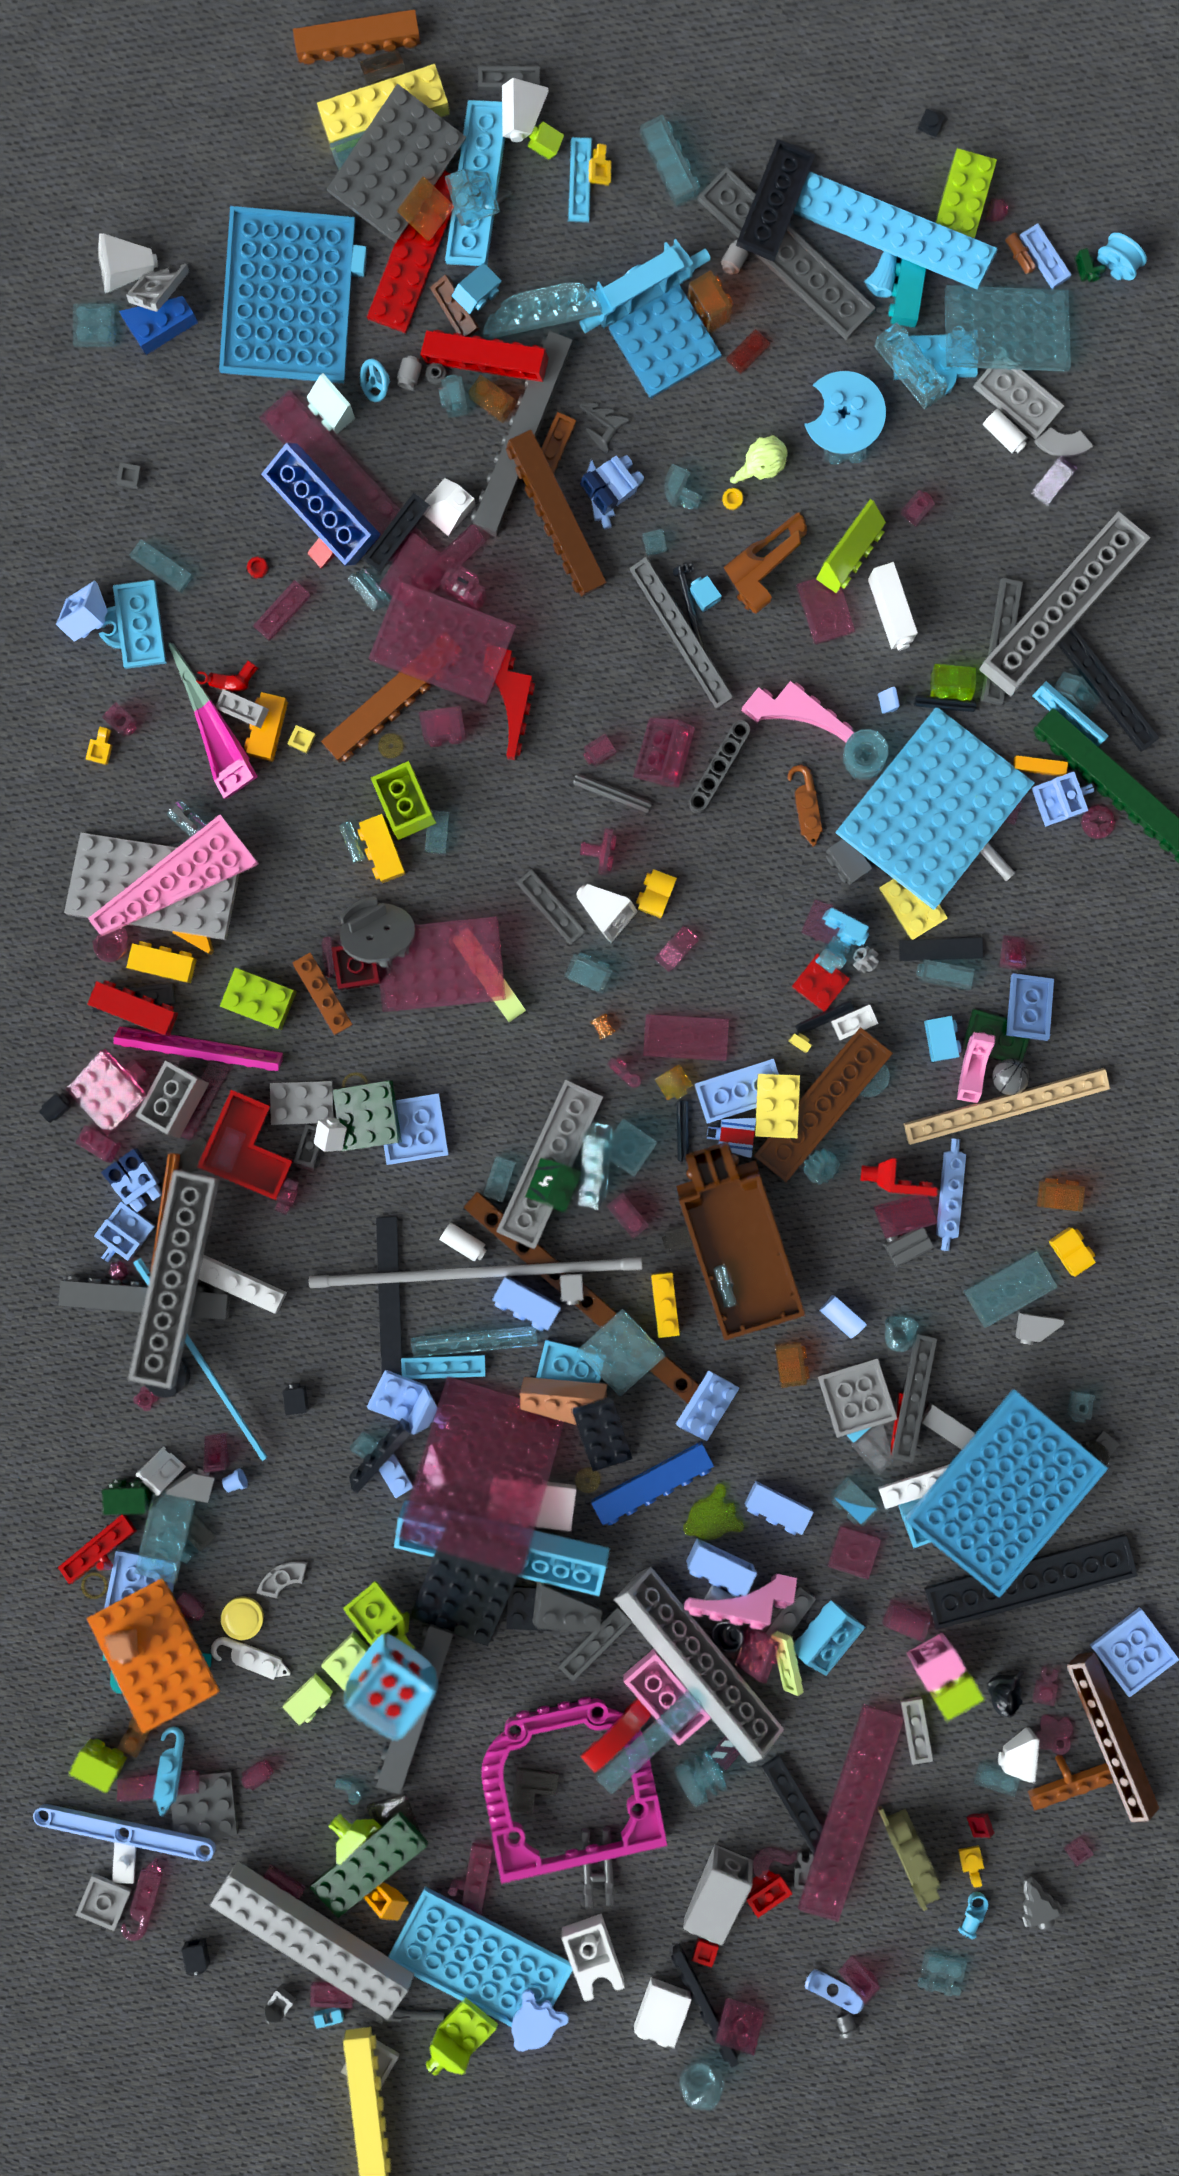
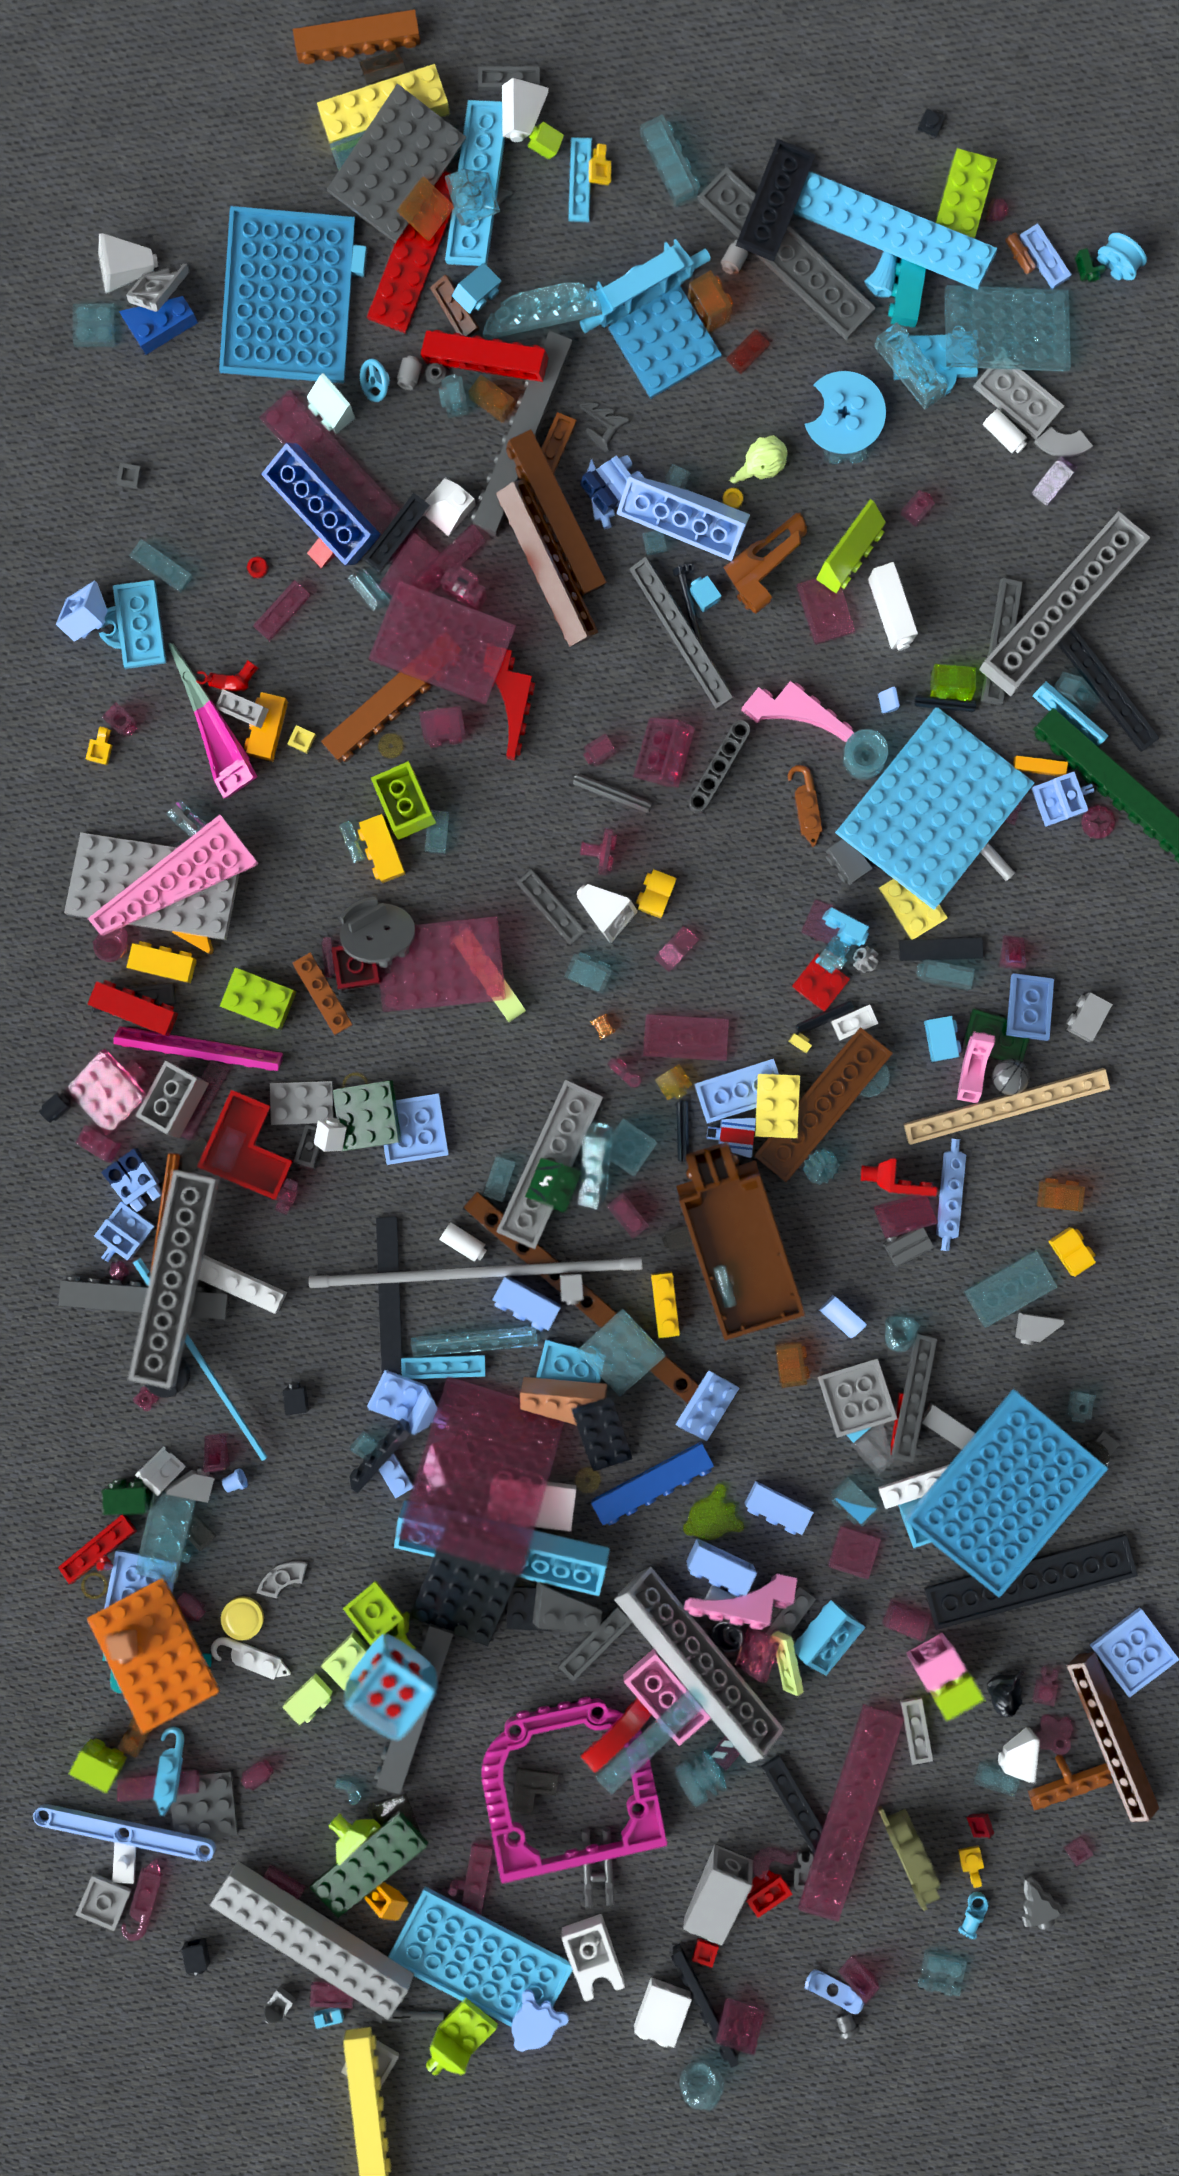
(546, 562): none -> brick
(684, 515): none -> light blue slope
(1088, 1017): none -> light grey brick

